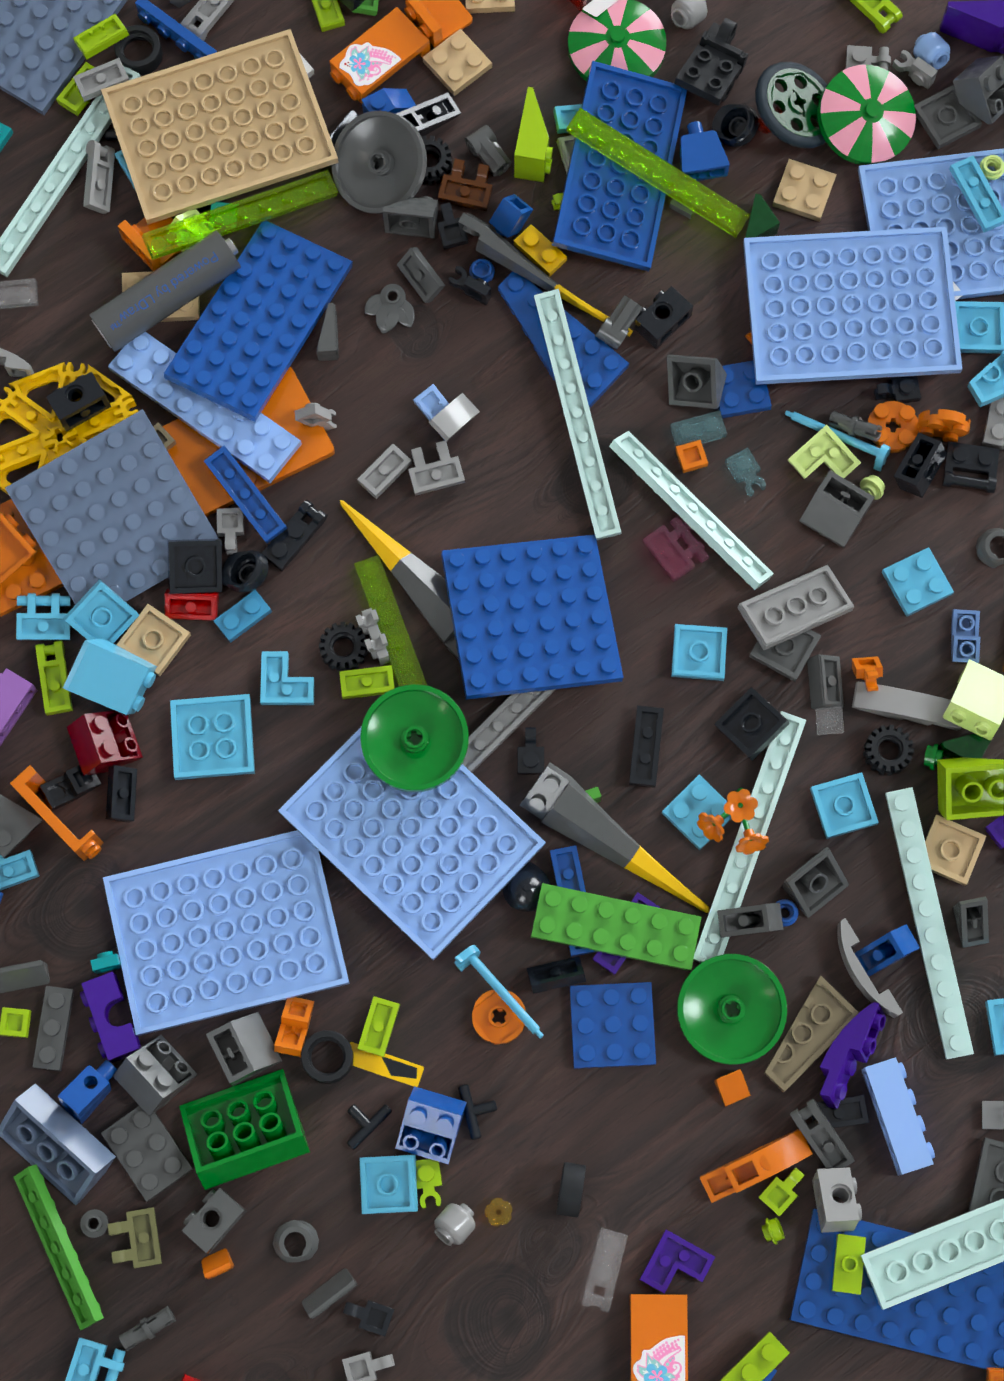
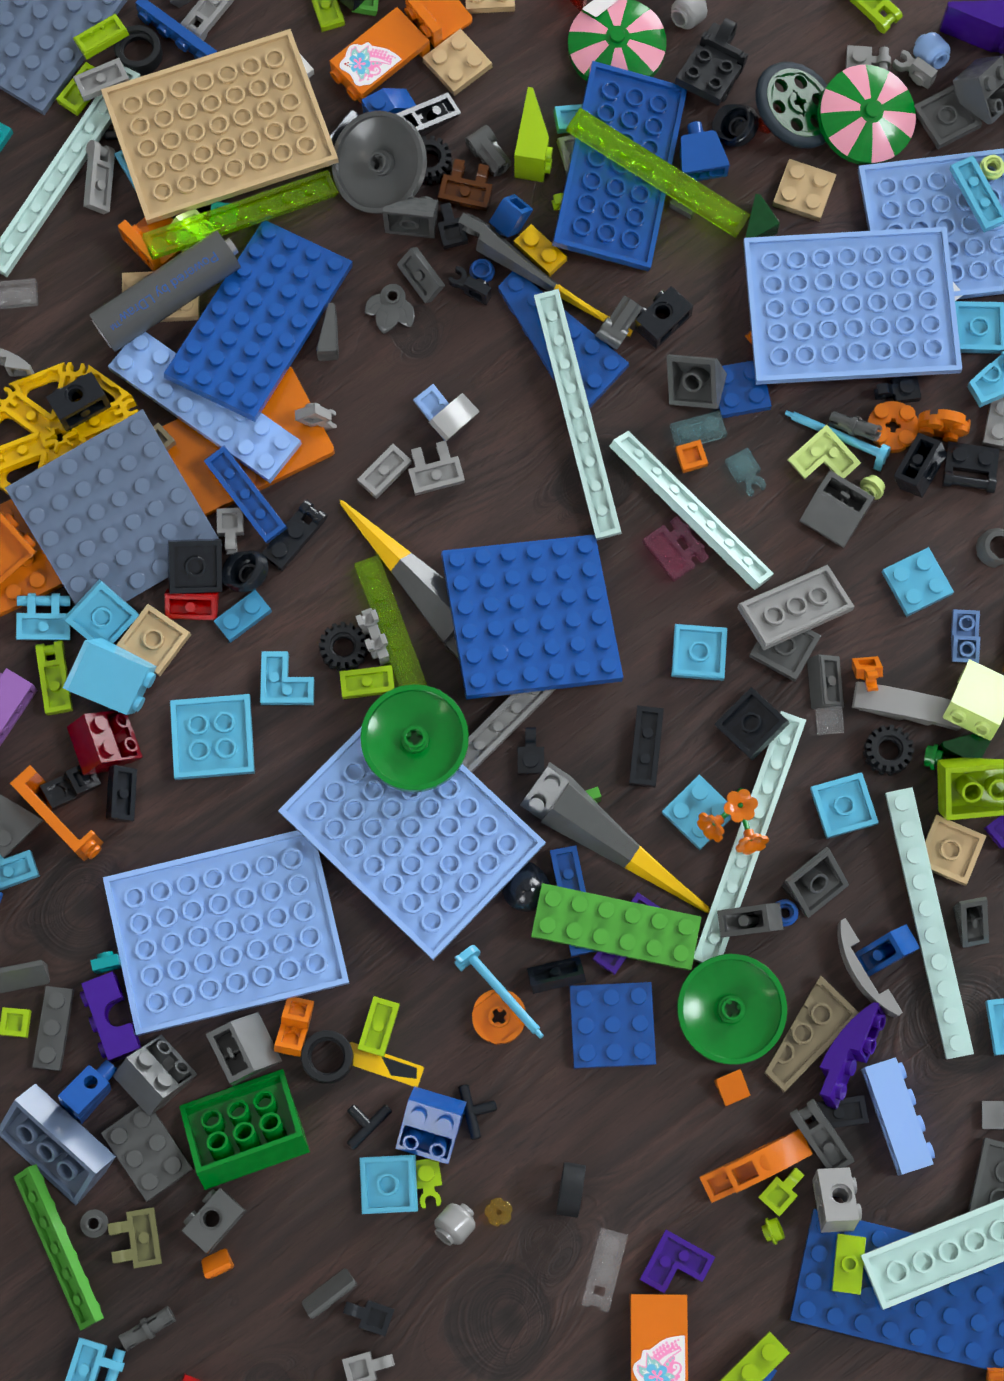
(296, 1226): dark grey piece -> none

